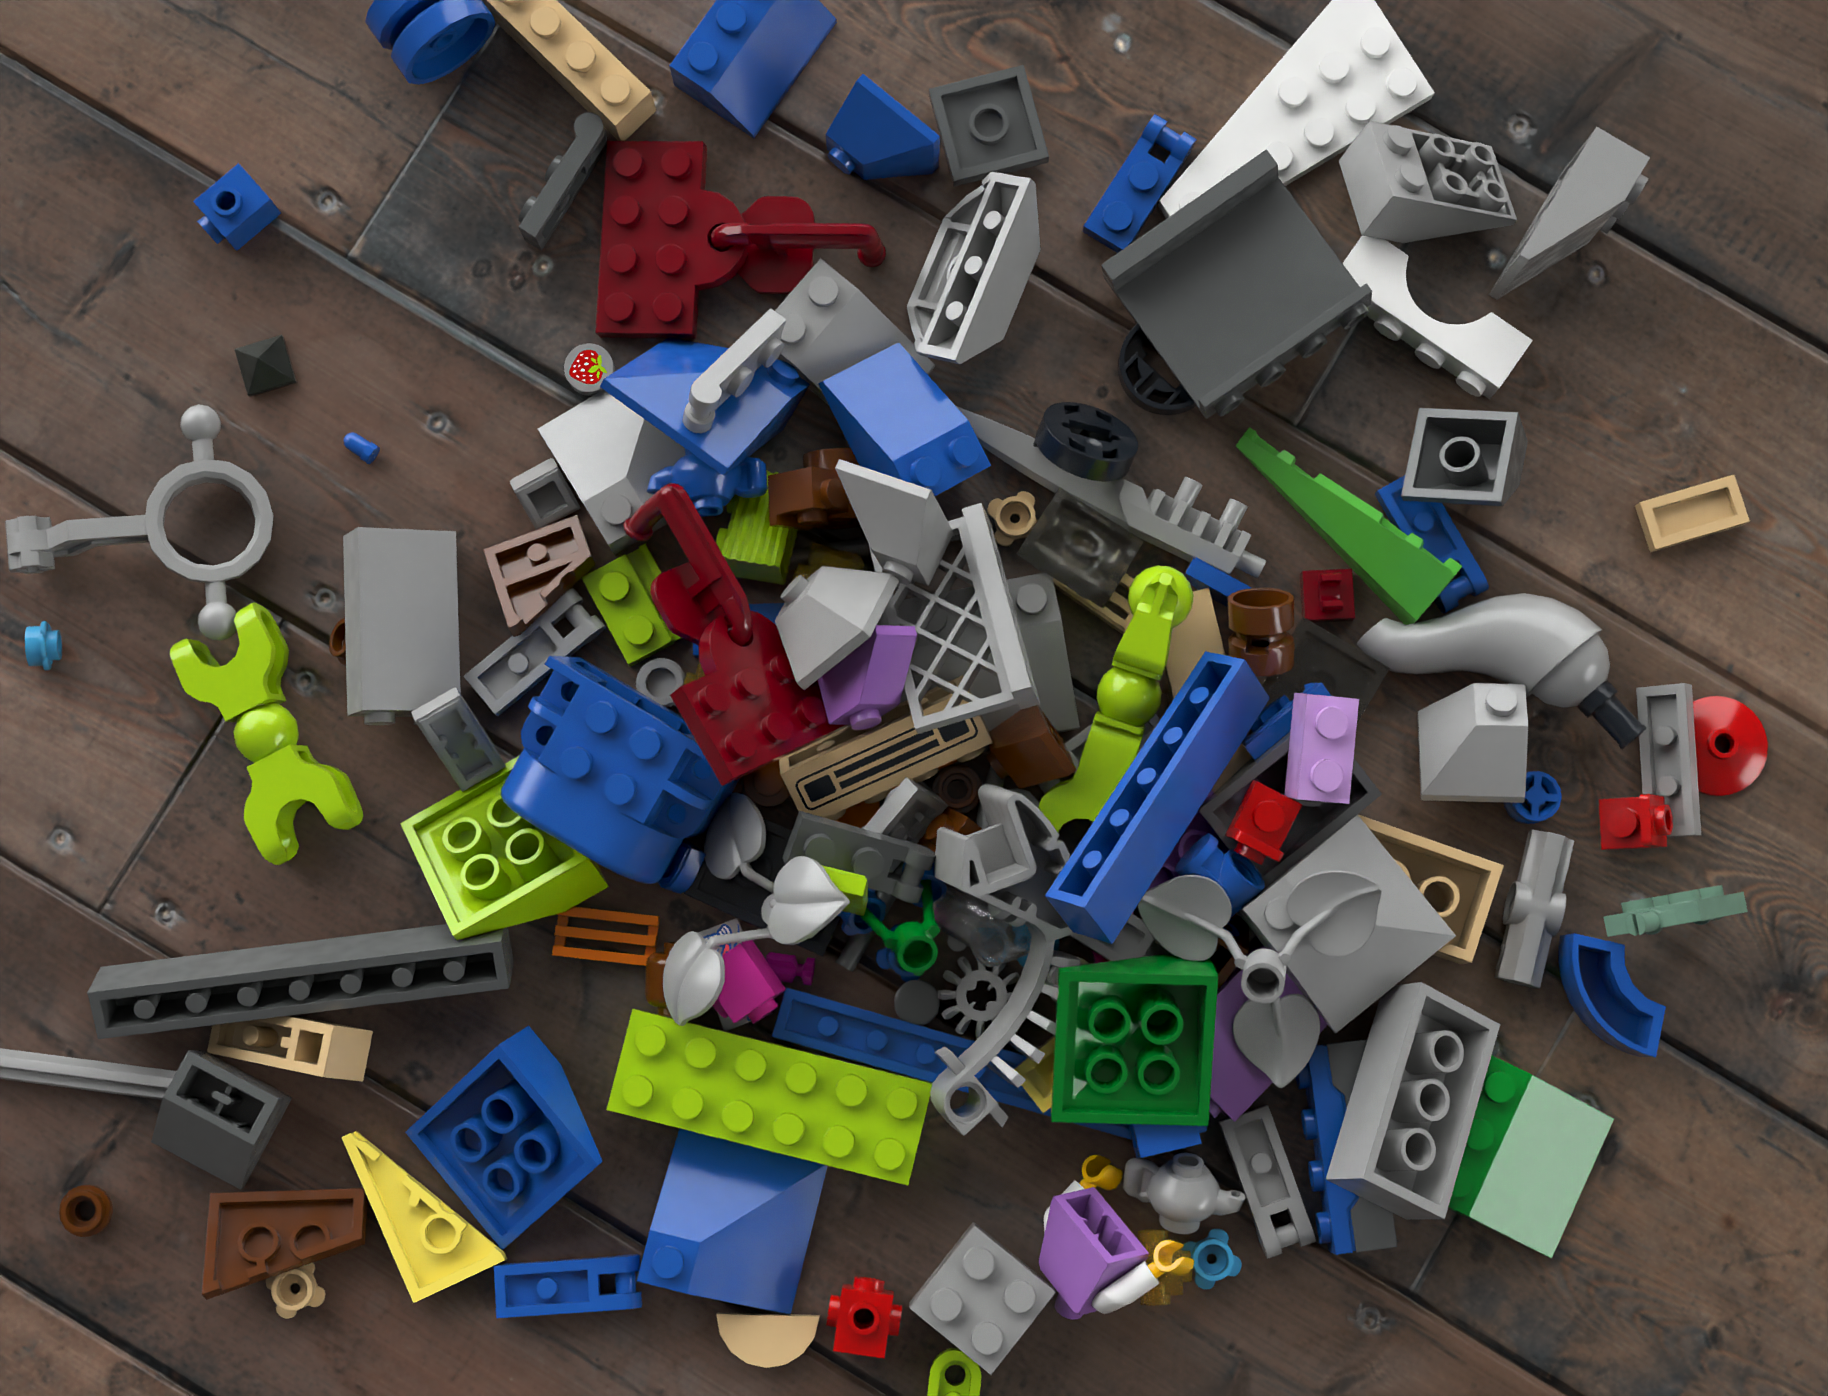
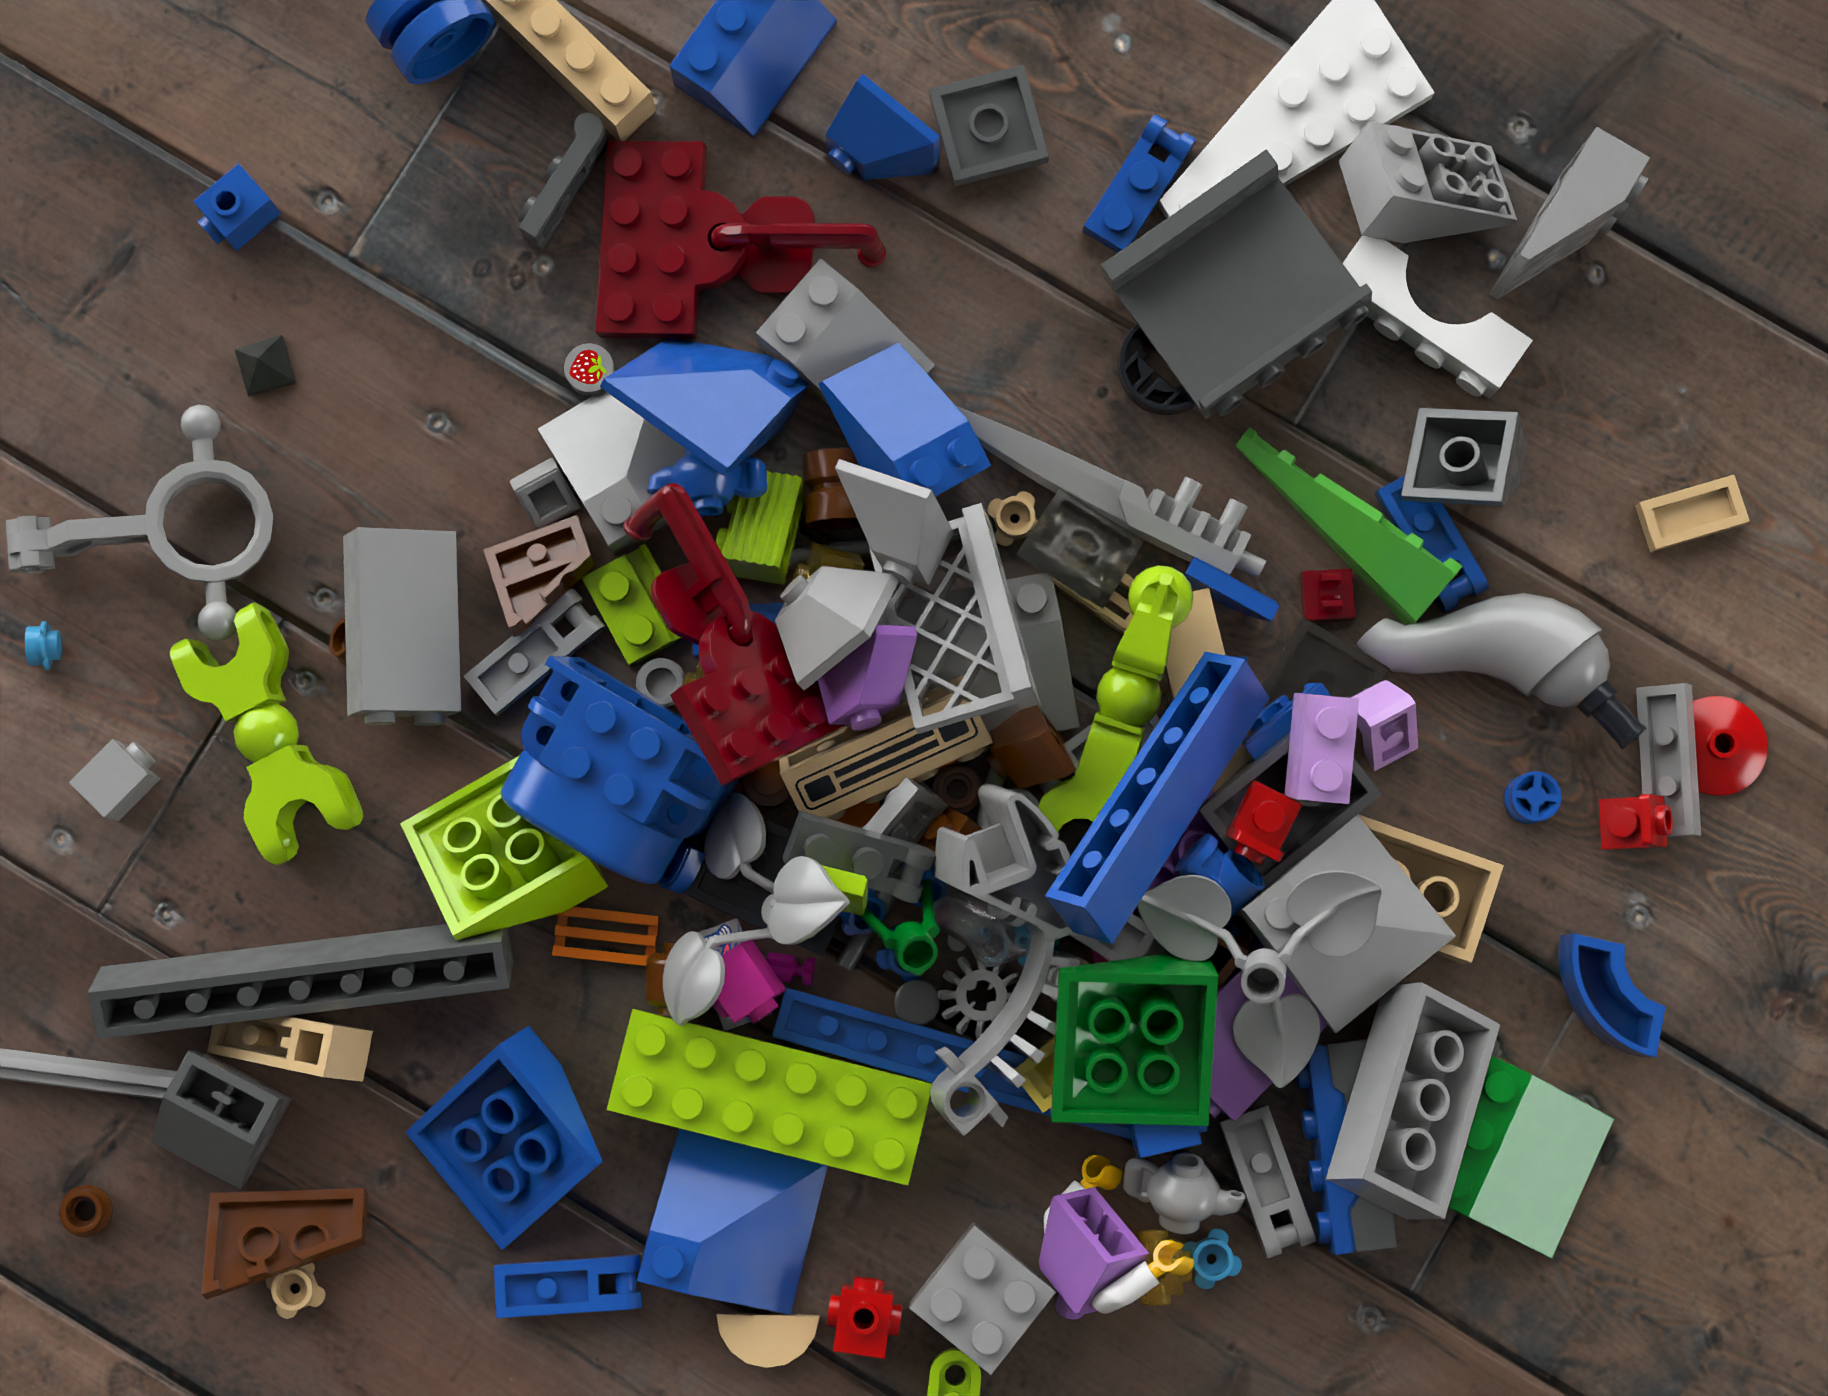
(116, 778): none -> light grey brick
(361, 447): blue piece -> none
(424, 1234): light yellow wing -> none
(458, 739): light grey plate -> none
(734, 371): light grey plate -> none
(805, 497): reddish brown brick -> none
(976, 270): light grey wedge -> none
(1099, 455): black piece -> none
(1261, 629): reddish brown wheel -> none
(1386, 723): none -> lavender slope
(1475, 745): light grey slope -> none
(1534, 908): light grey piece -> none
(1679, 908): sand green plate -> none

